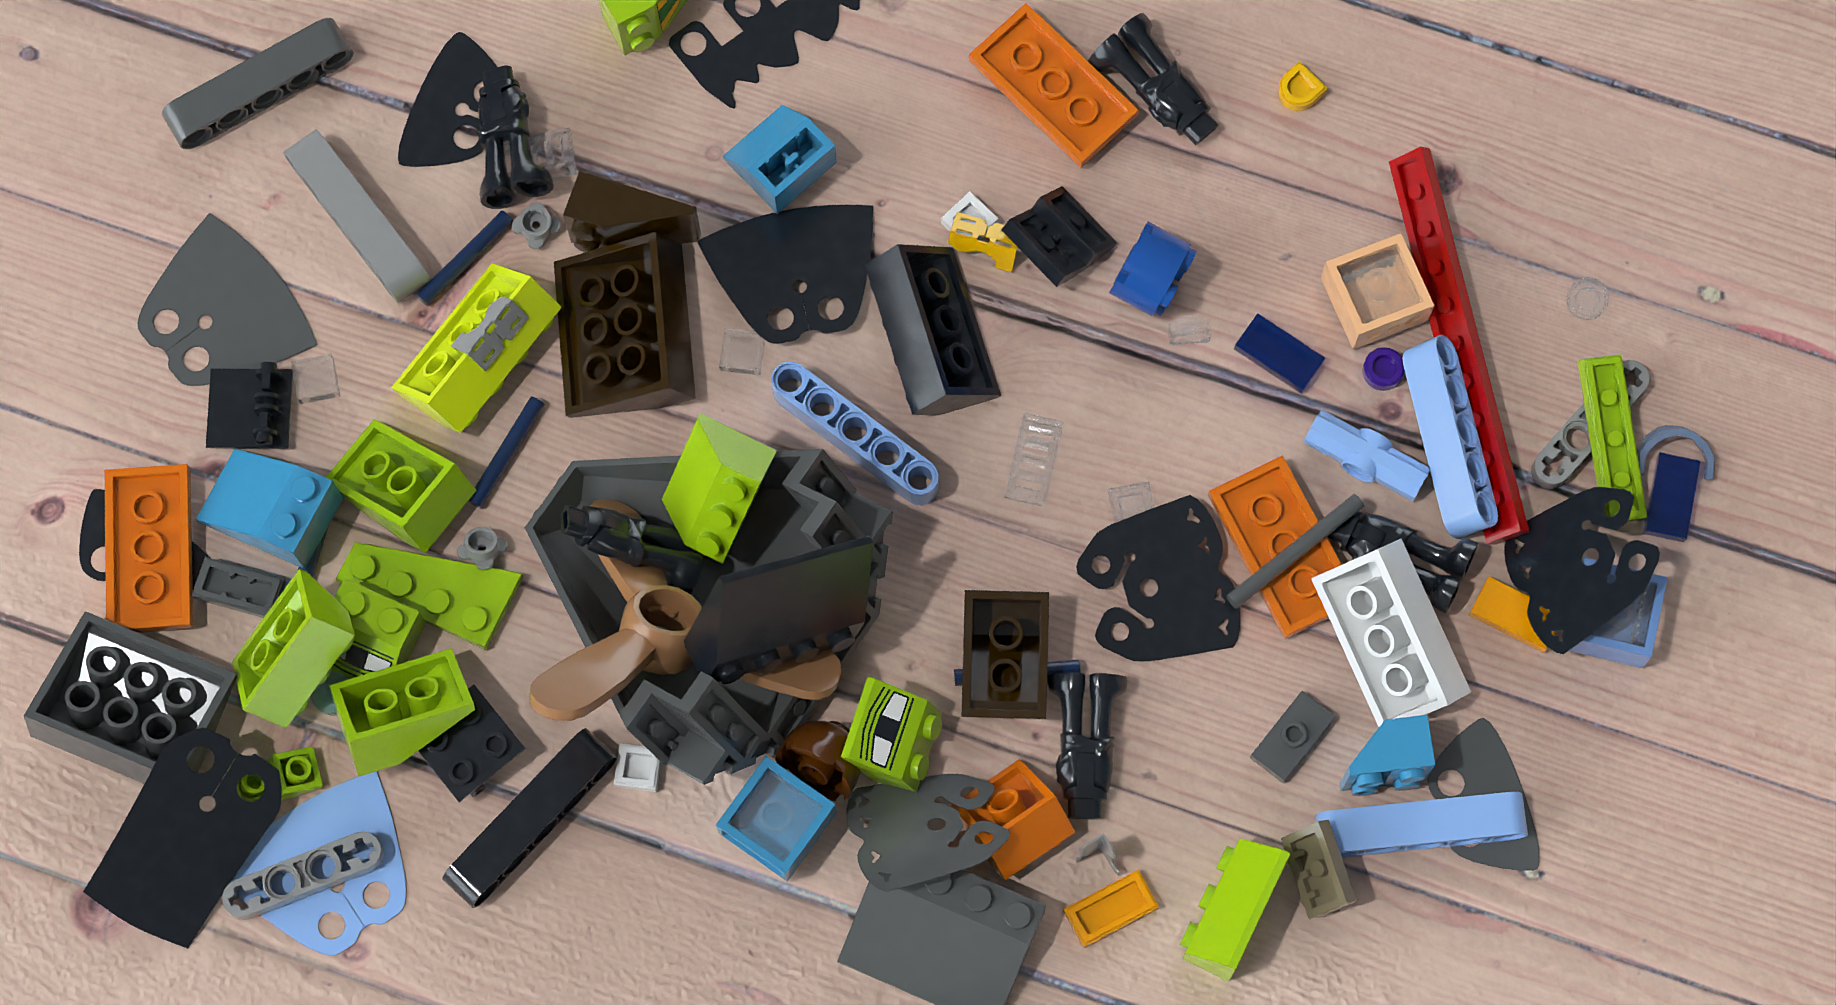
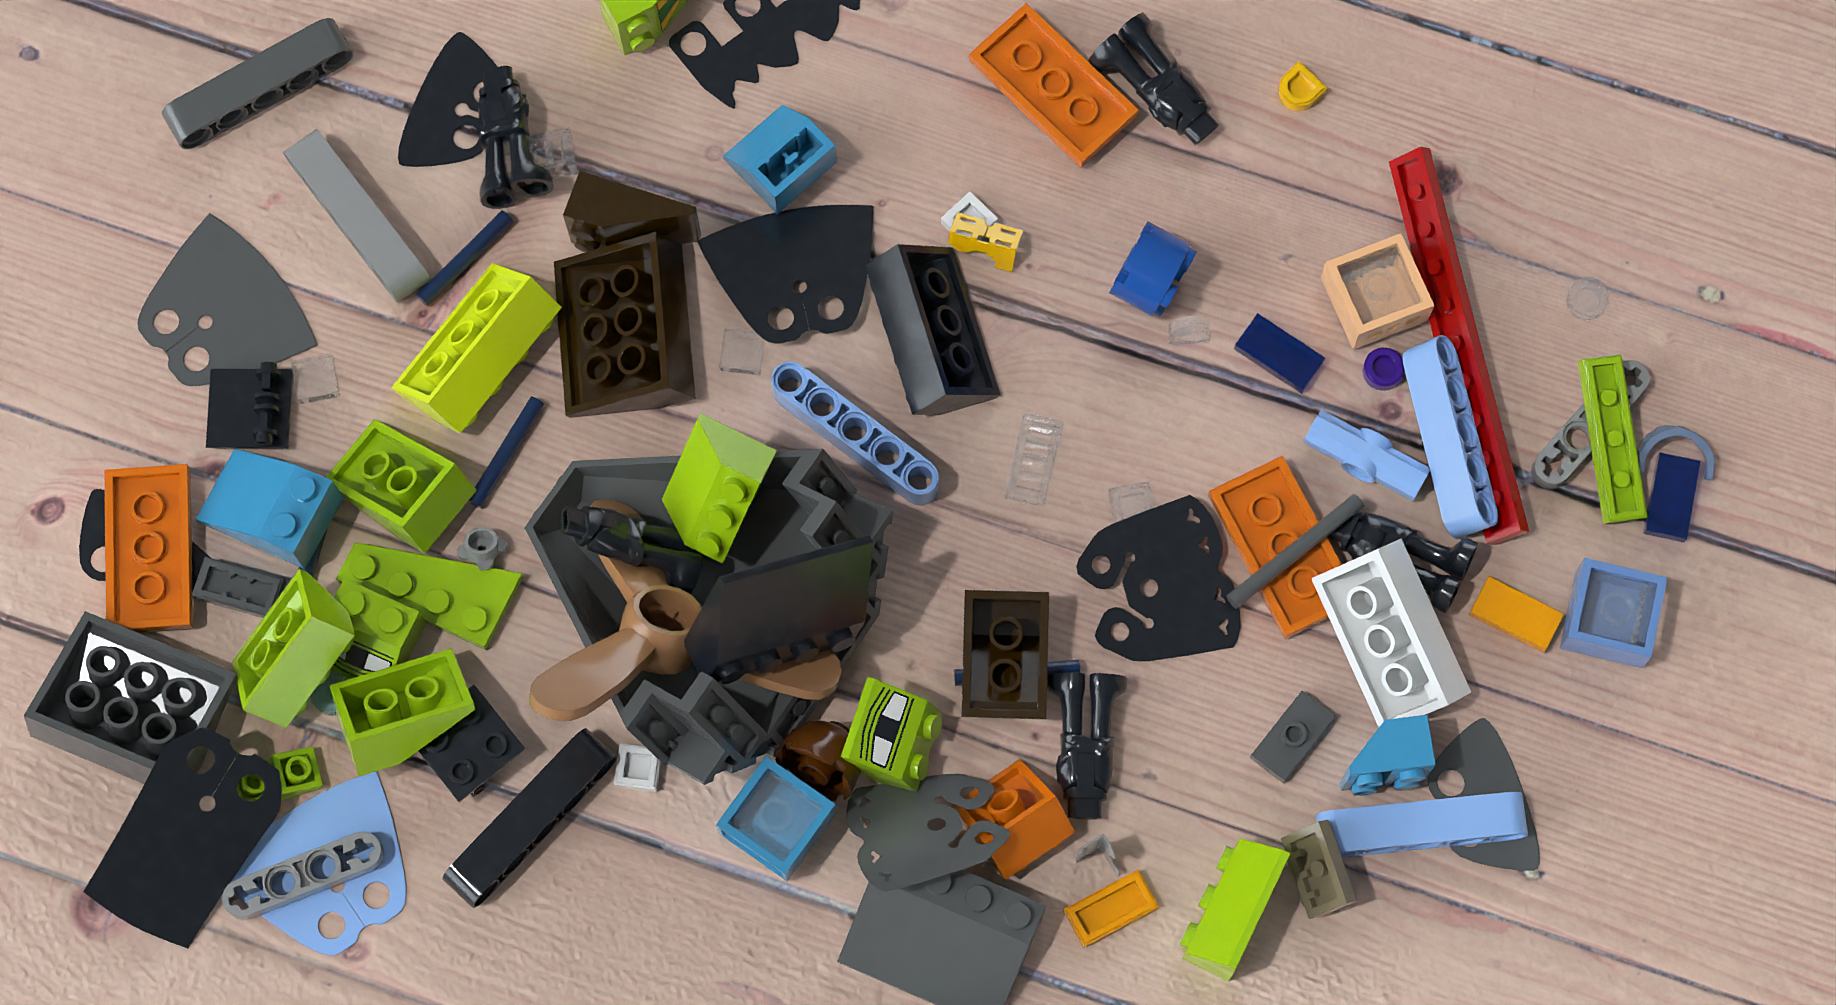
(467, 342): light grey piece -> none
(536, 214): light grey plate -> none
(1059, 236): black slope -> none
(1559, 580): black piece -> none

